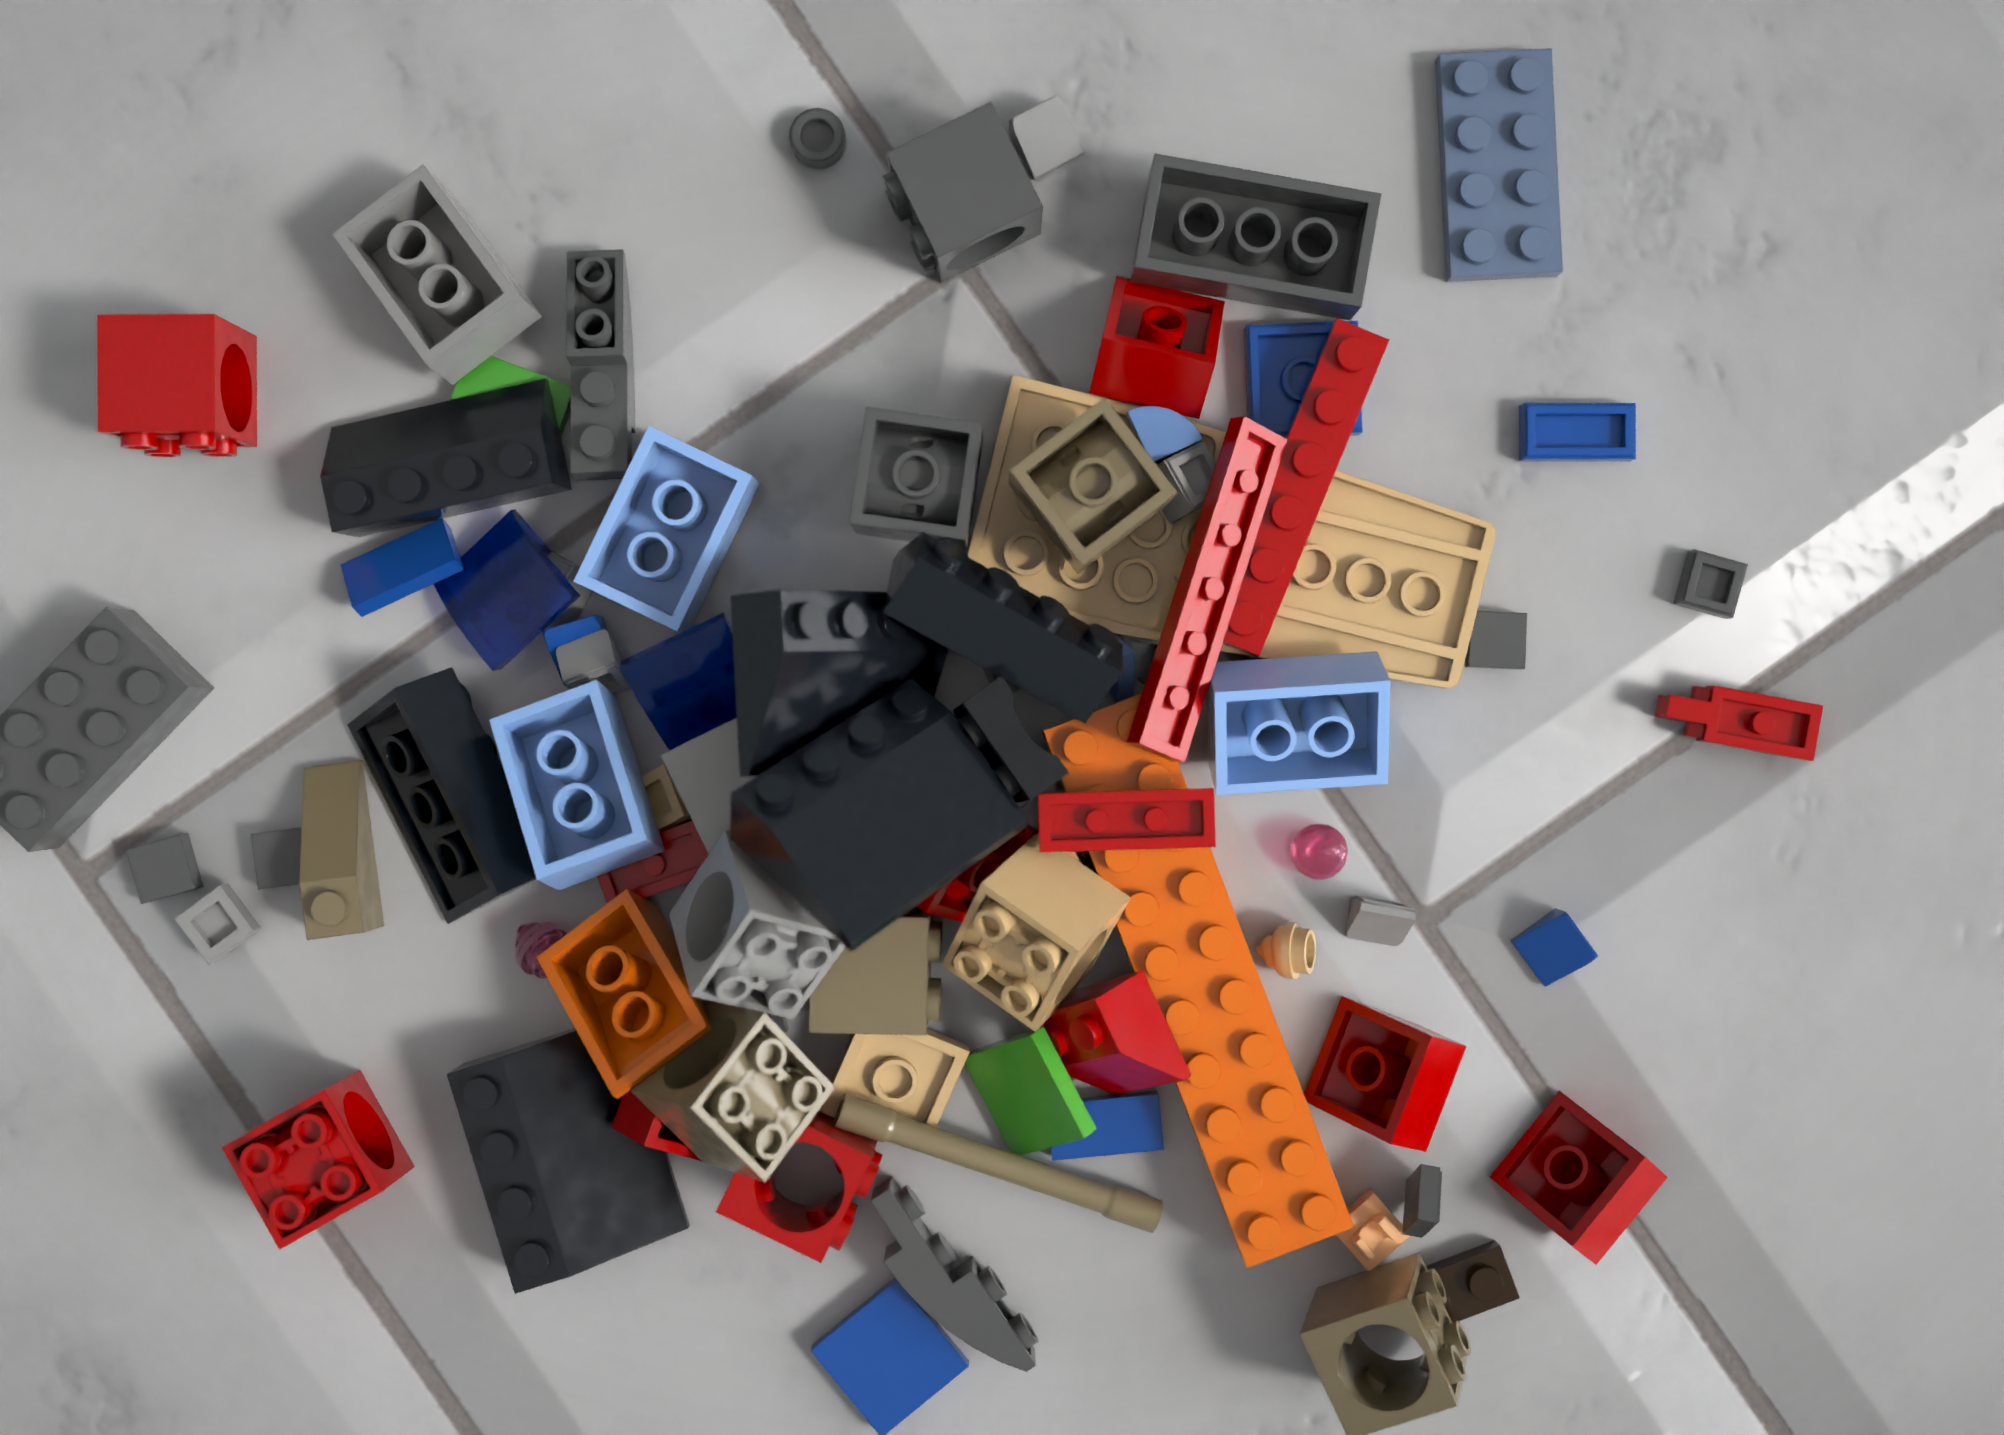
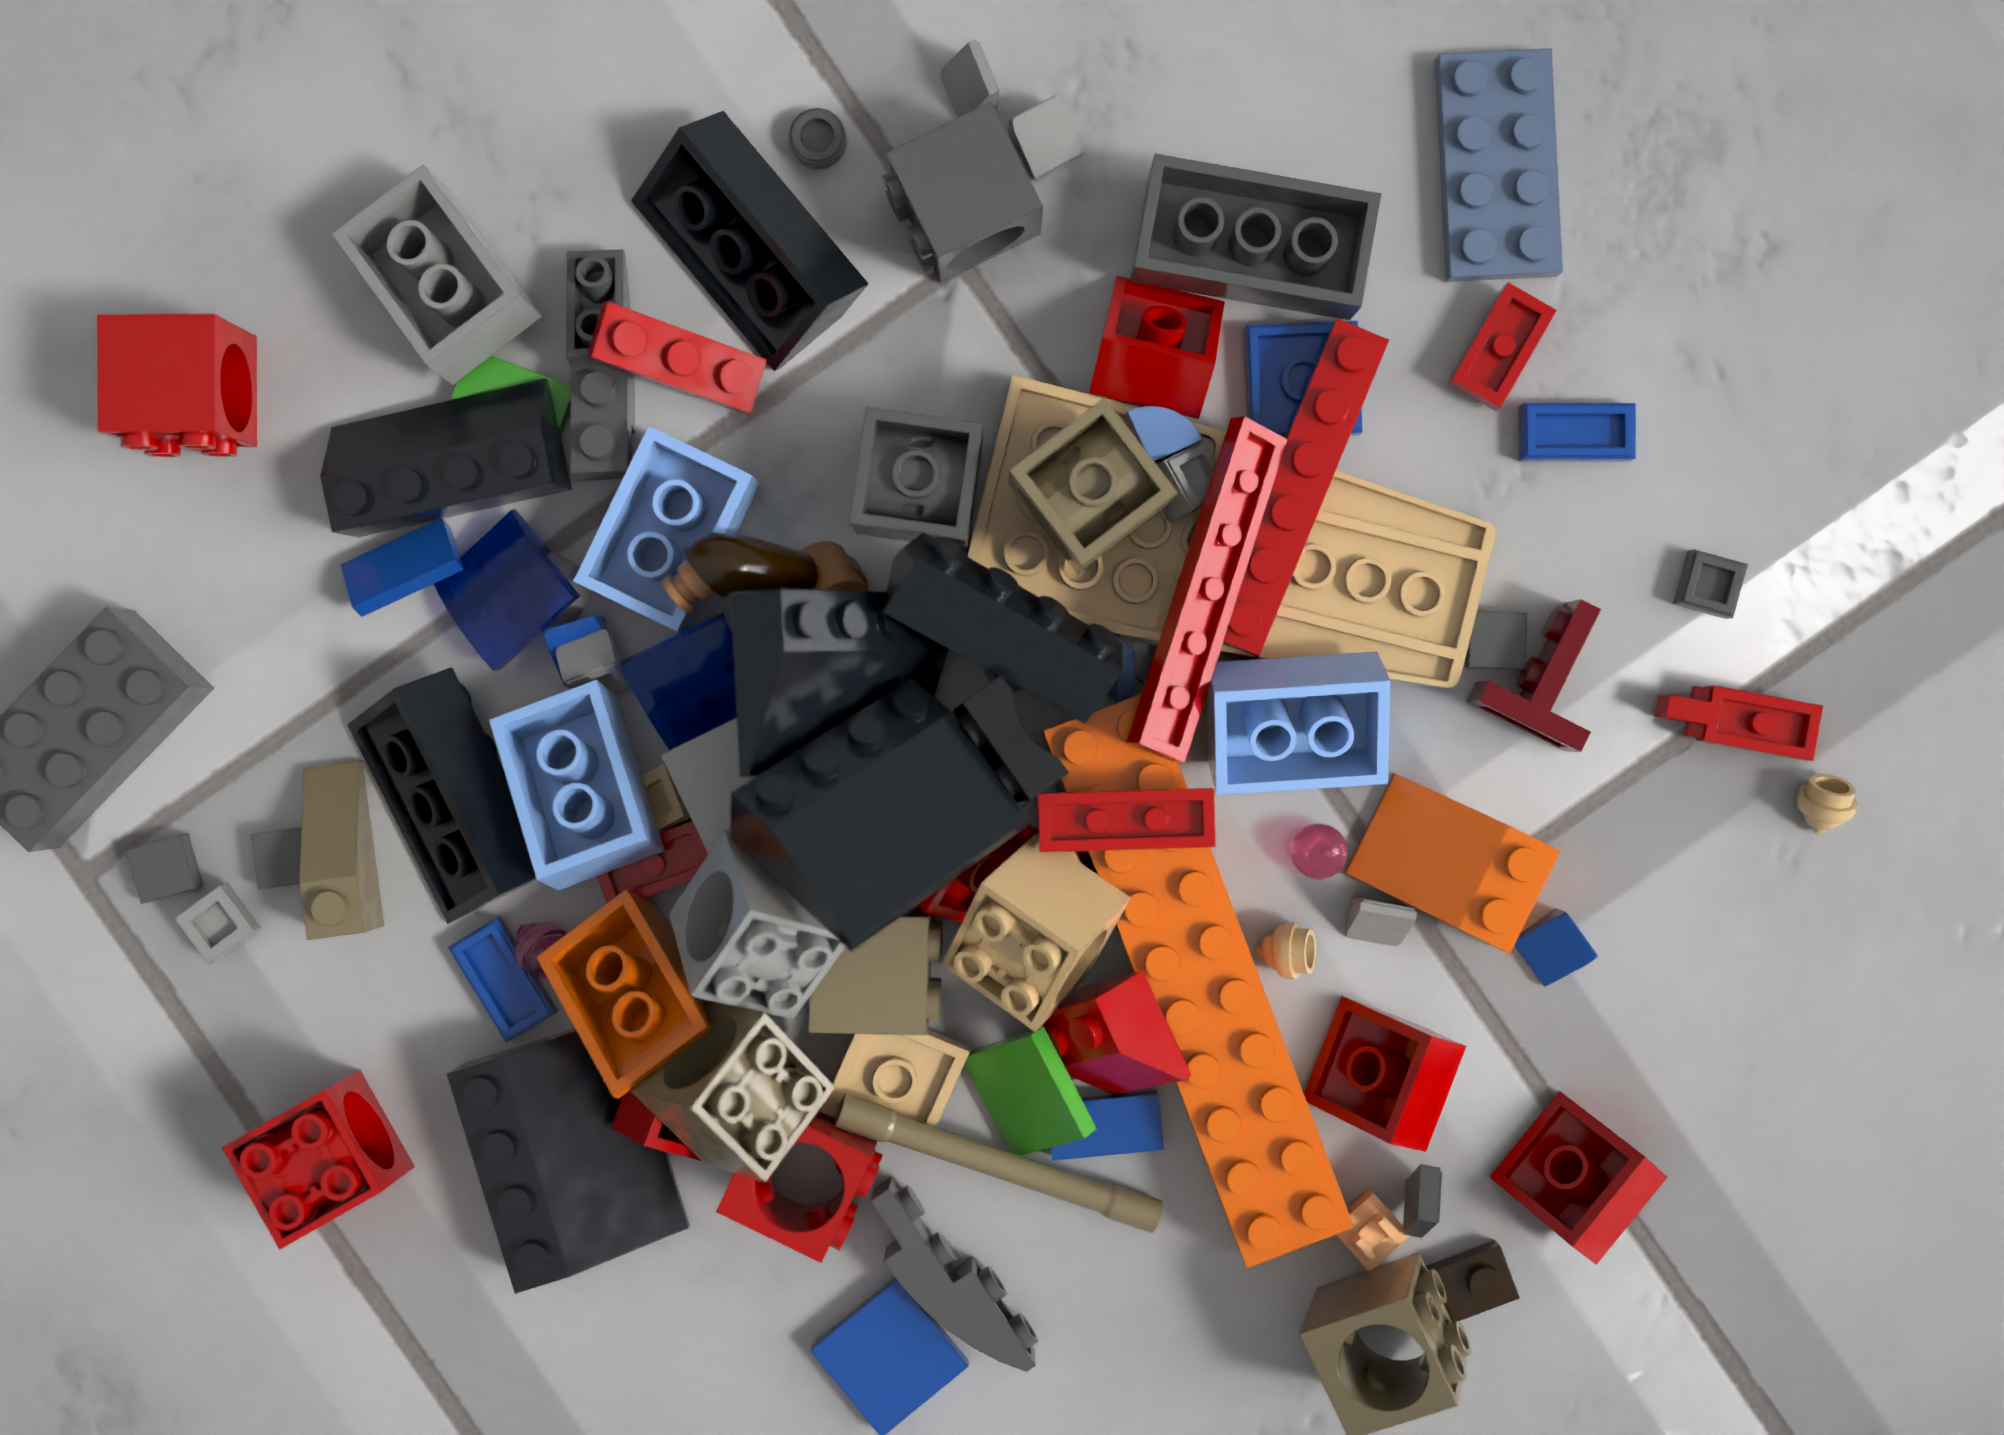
(507, 993): none -> blue tile
(676, 358): none -> plate
(747, 239): none -> black slope
(748, 564): none -> dark brown piece
(970, 80): none -> light grey slope
(1452, 862): none -> orange slope
(1502, 346): none -> red plate
(1543, 680): none -> dark red bracket
(1826, 802): none -> tan plate

